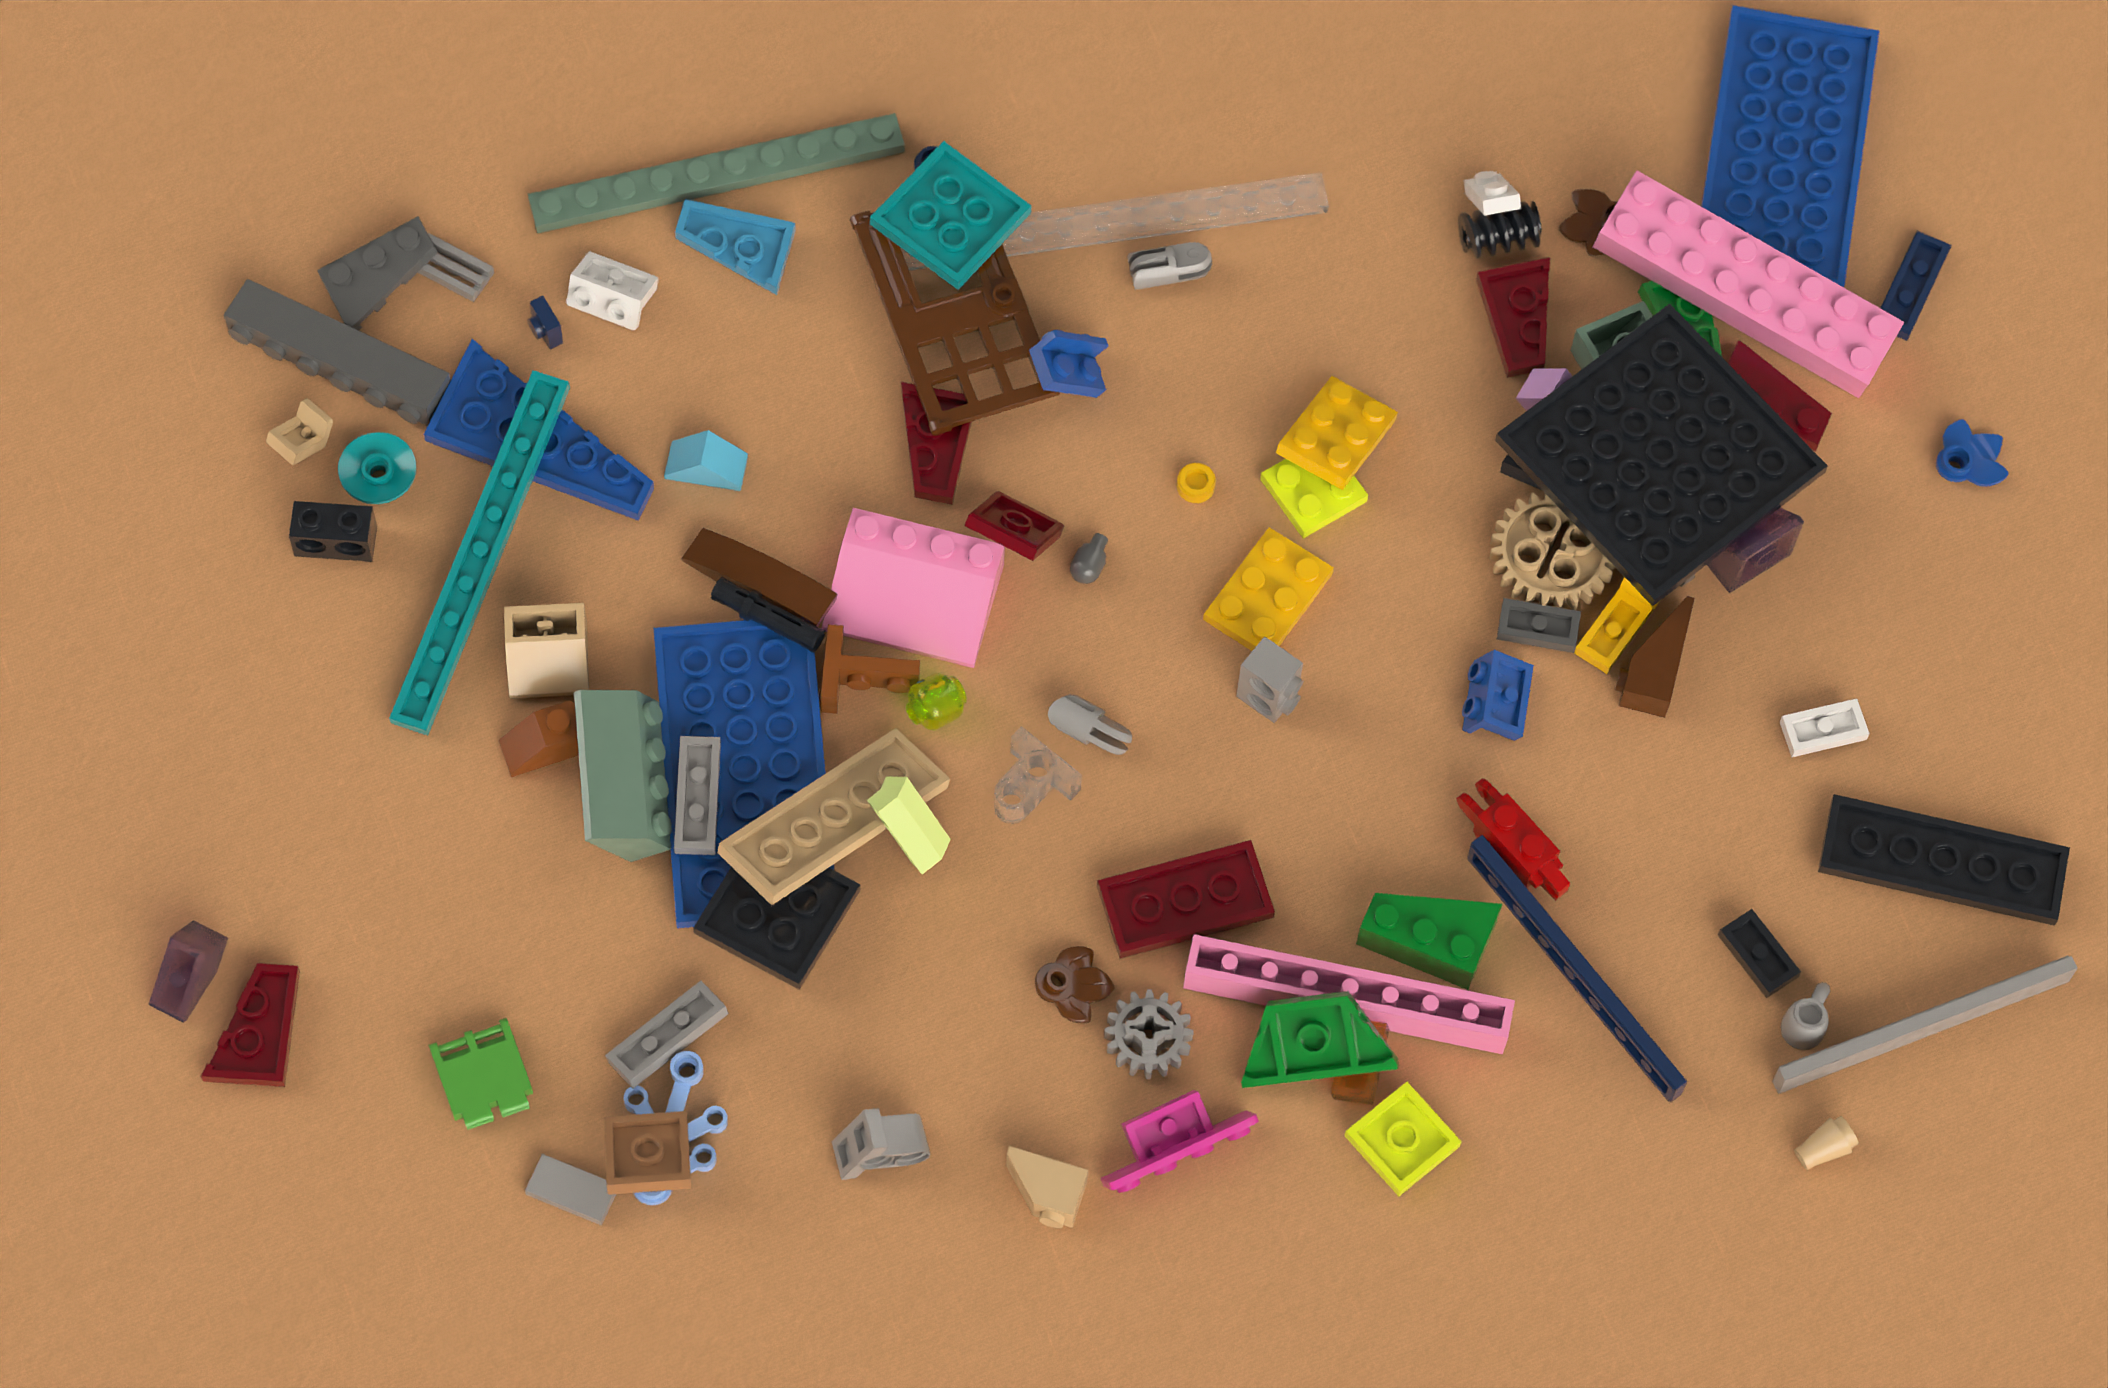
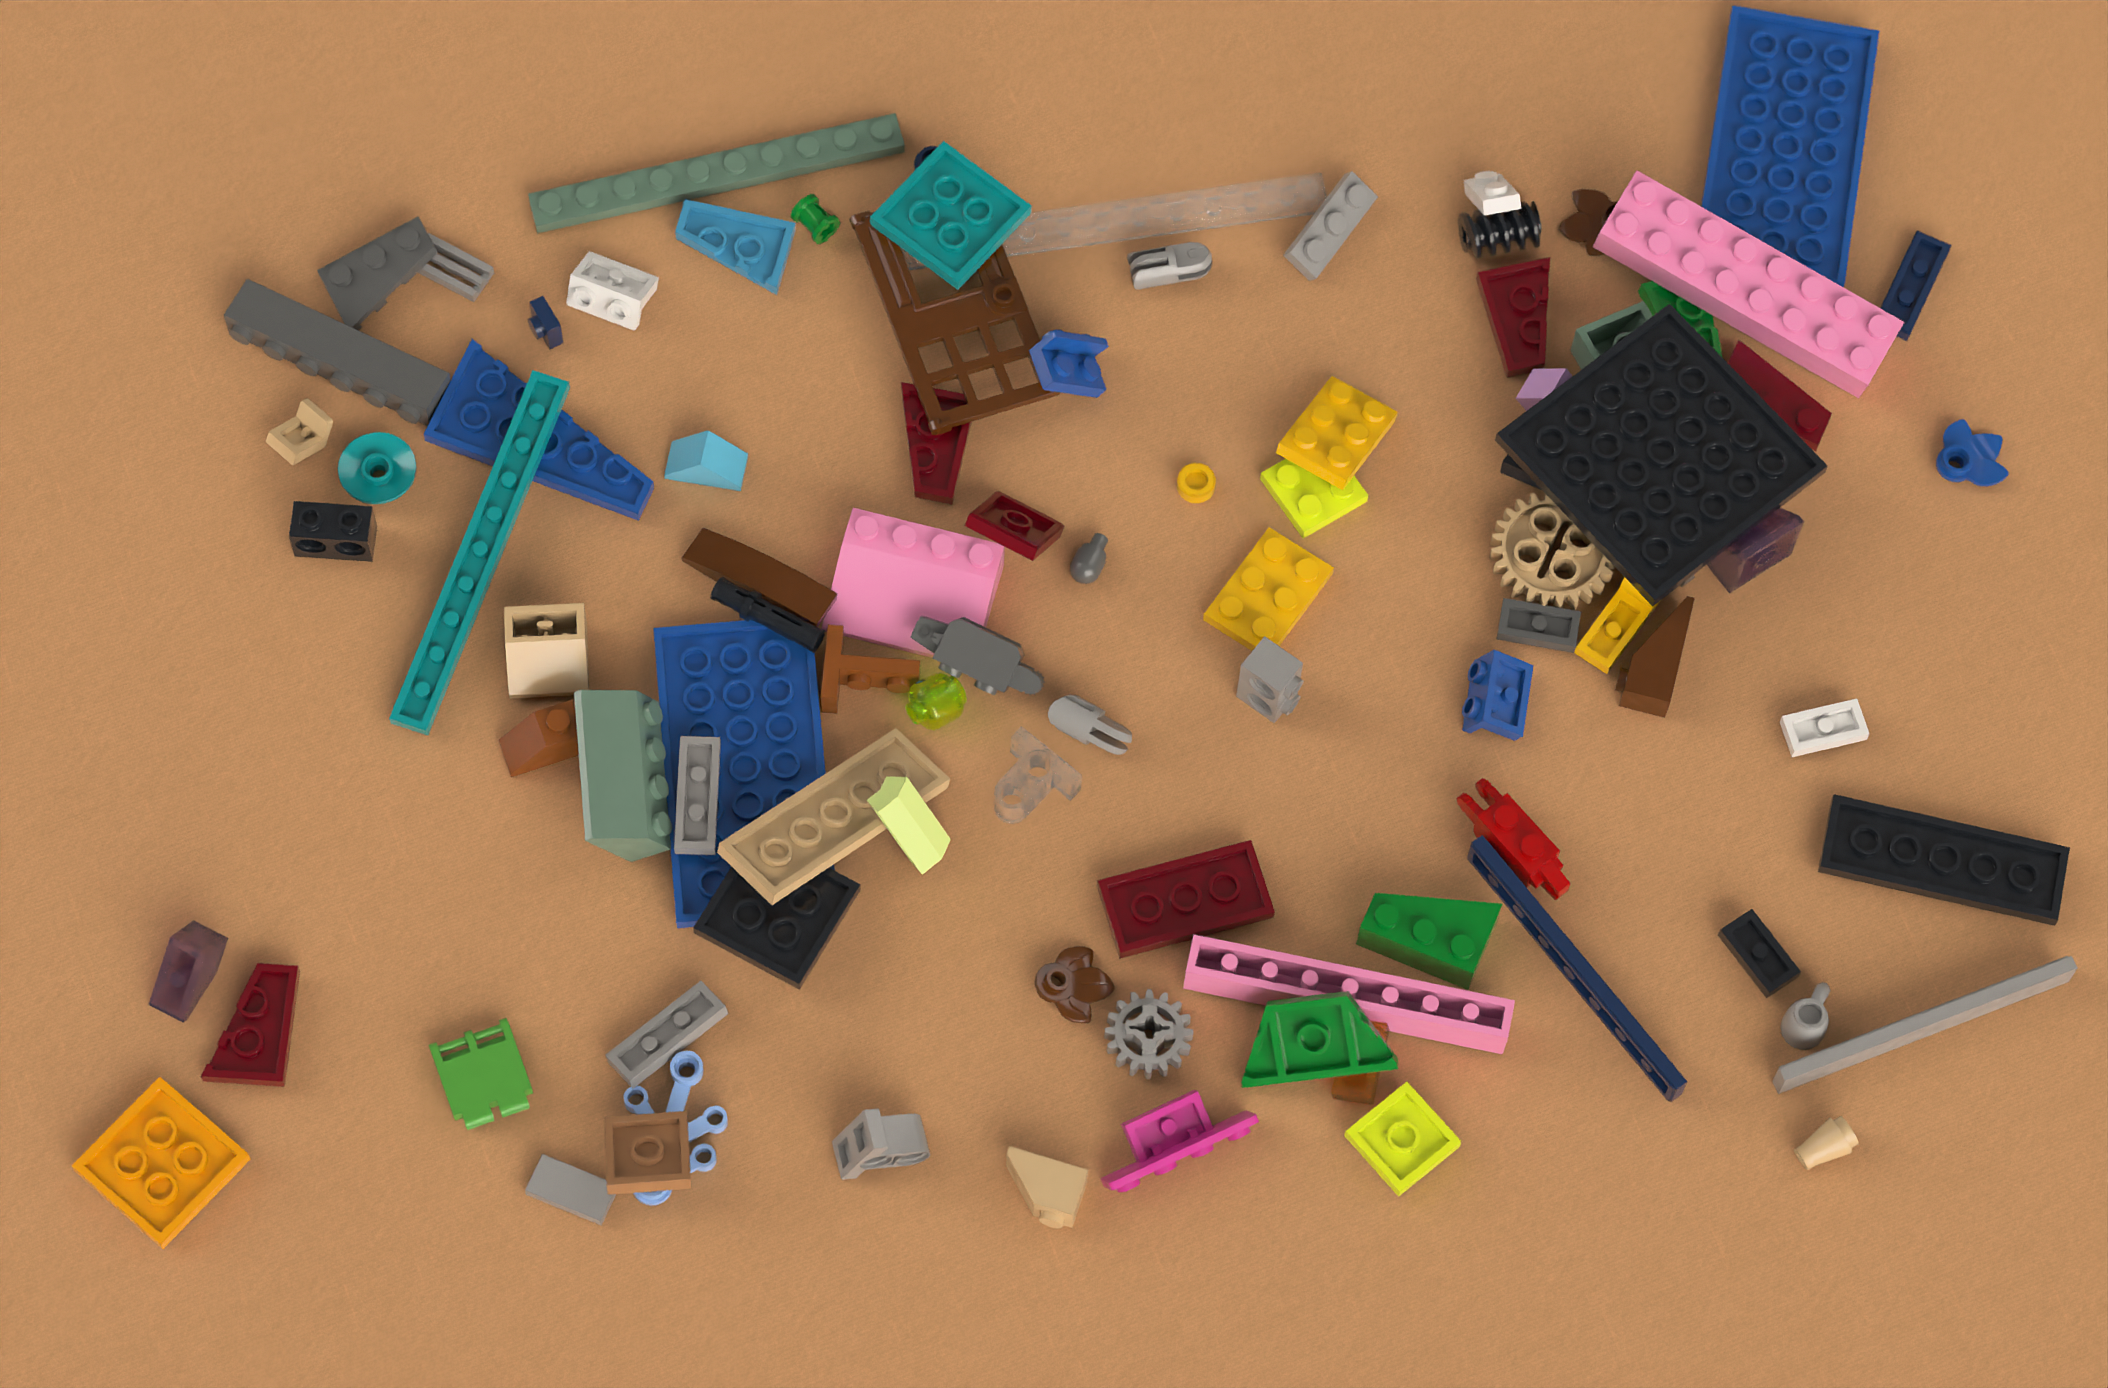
(161, 1162): none -> light orange plate
(815, 218): none -> green bush
(979, 653): none -> dark grey hinge
(1330, 226): none -> light grey plate

